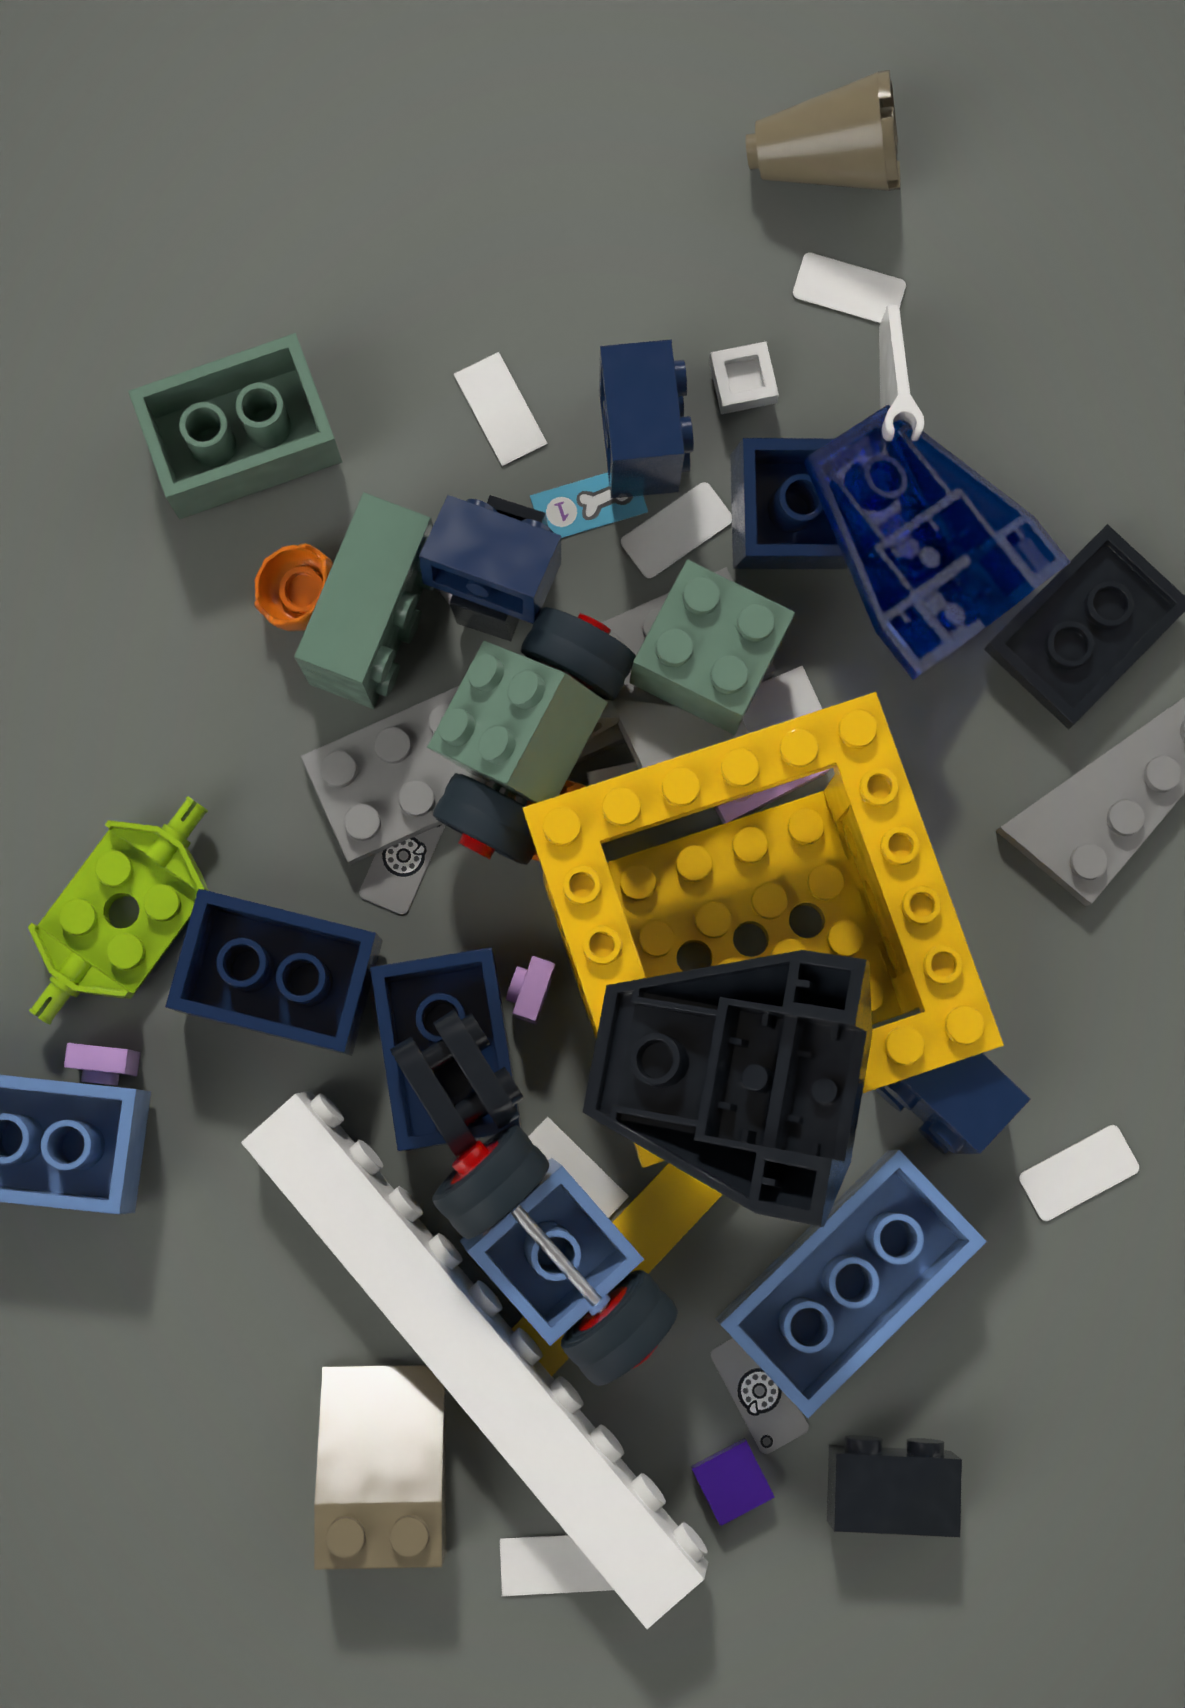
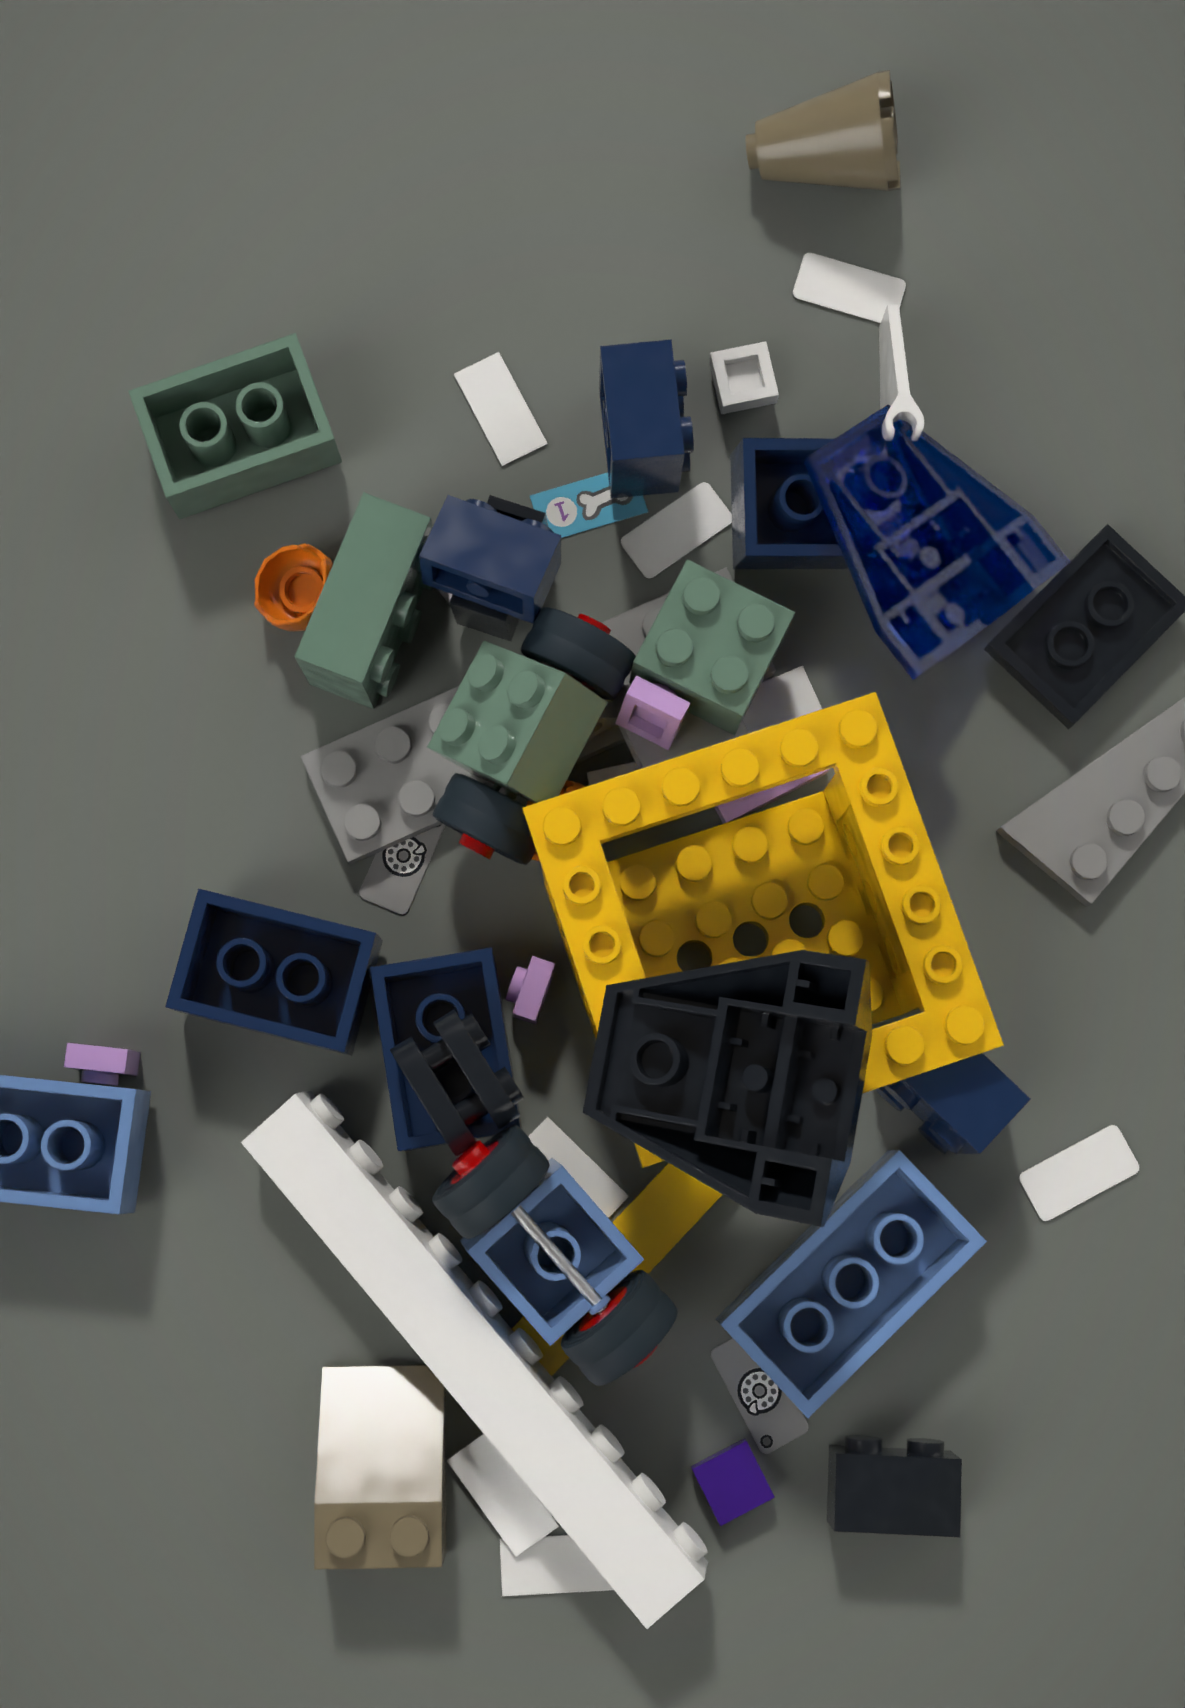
(77, 934): lime plate -> none
(502, 1495): none -> white sticker
(652, 712): none -> lavender plate

